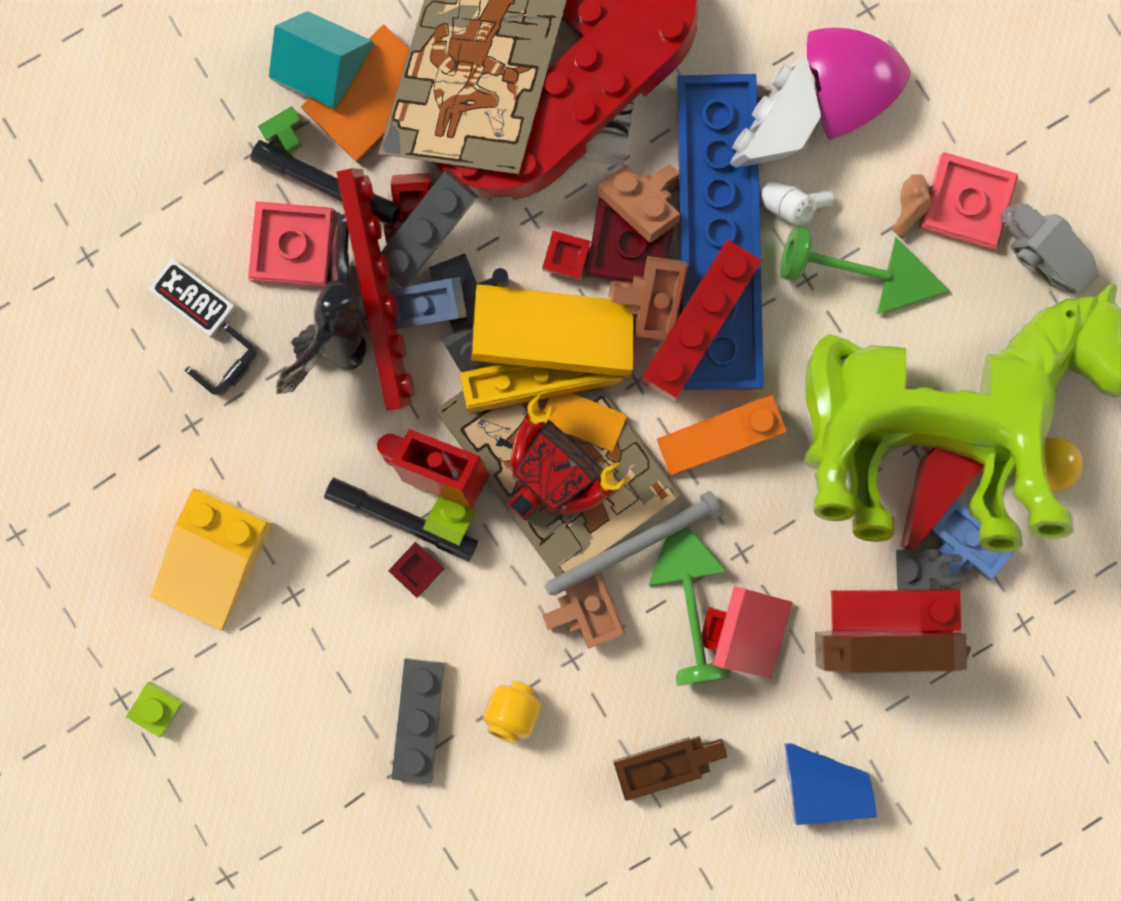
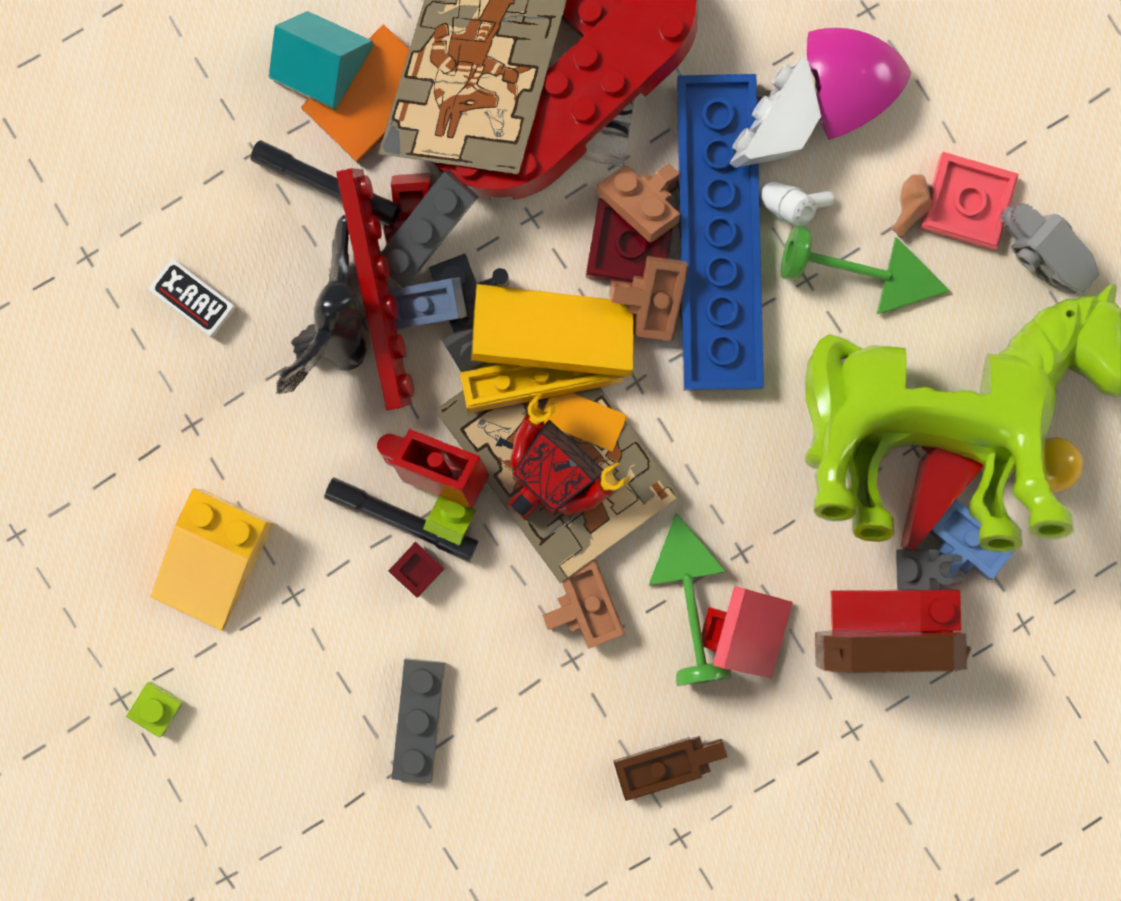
(235, 372): black piece -> none
(282, 127): bright green tile -> none
(291, 244): coral tile -> none
(512, 712): yellow head -> none
(566, 255): red plate -> none
(700, 321): red brick -> none
(707, 507): light grey bar -> none
(721, 435): orange slope -> none
(826, 788): blue slope -> none

